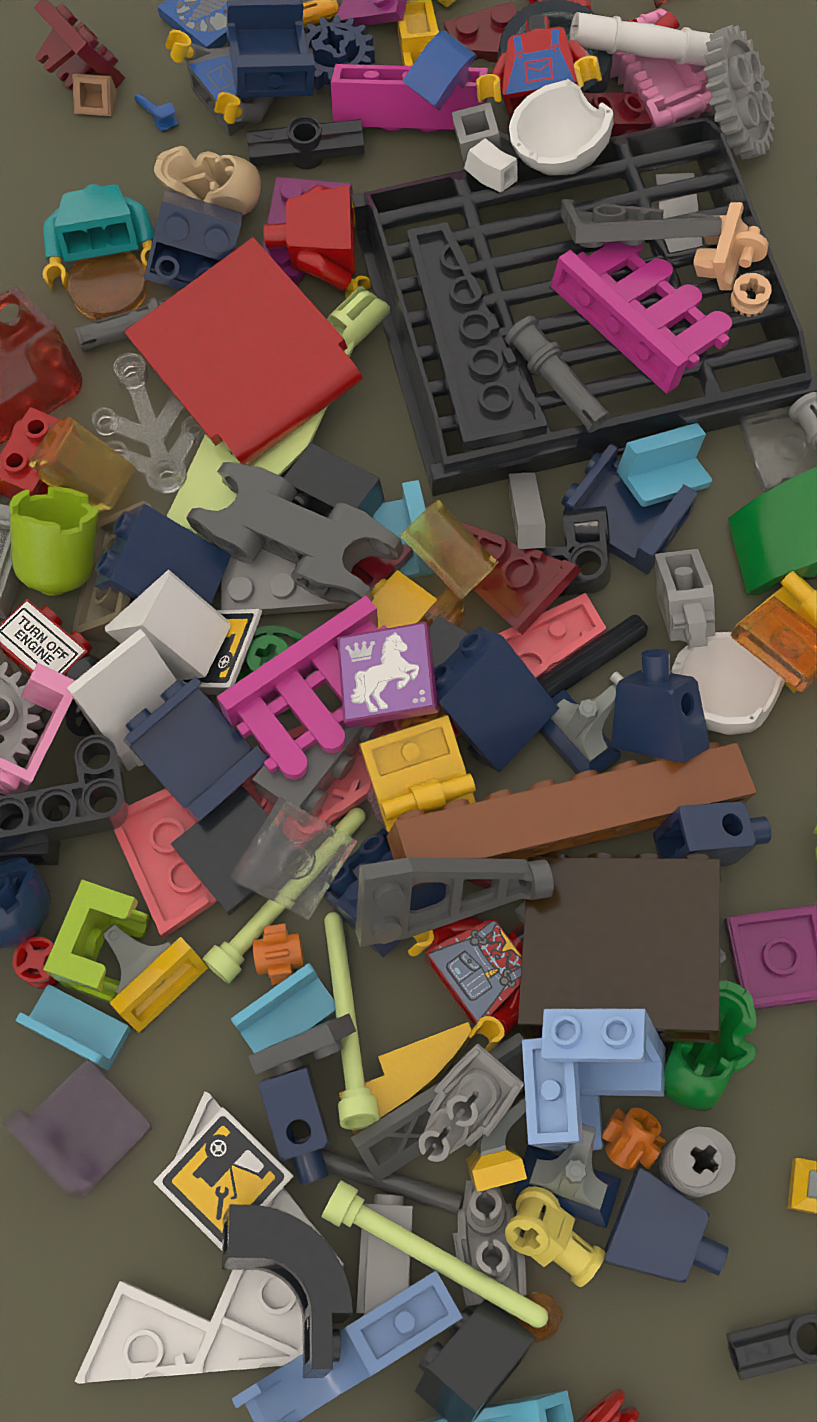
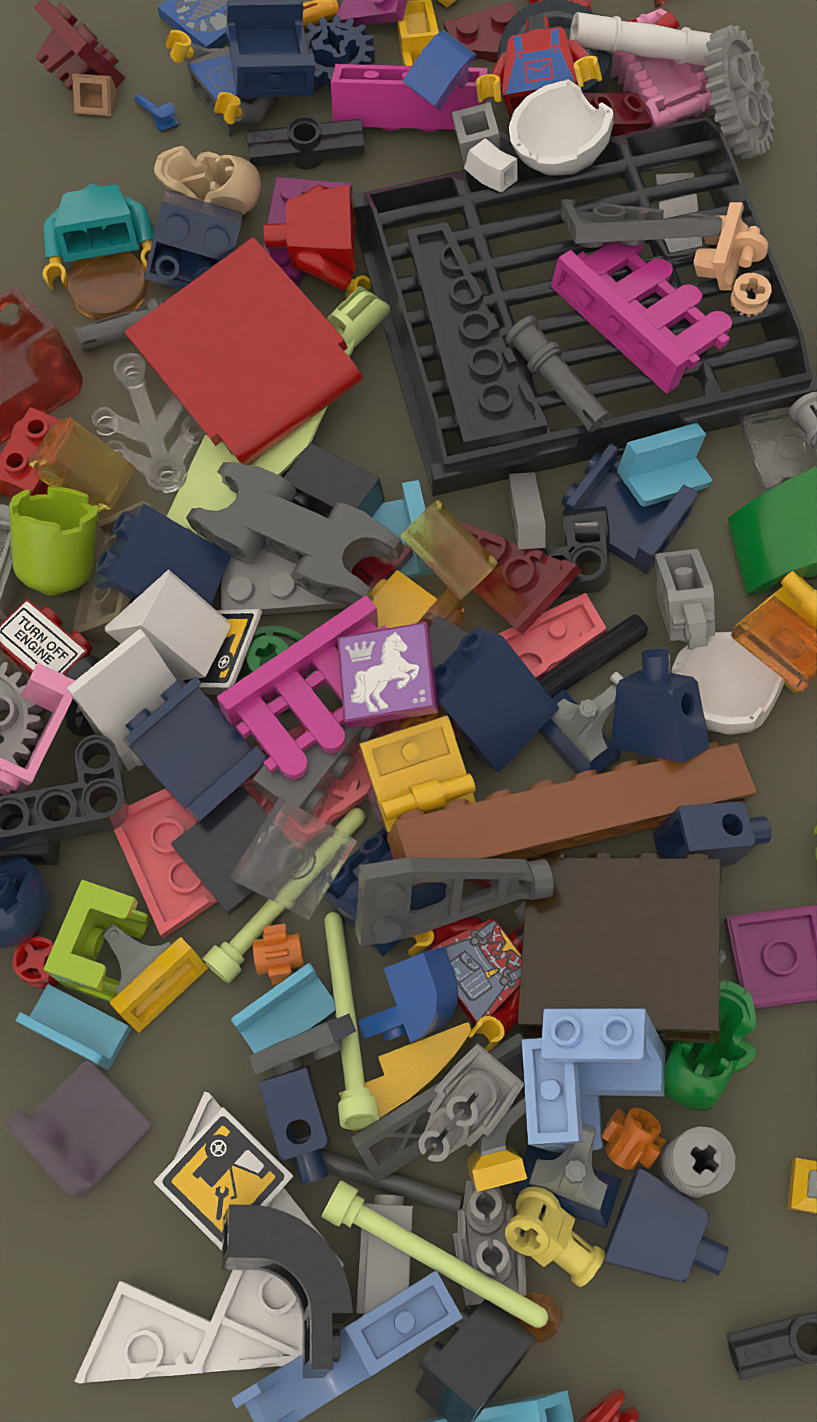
(424, 997): none -> blue brick

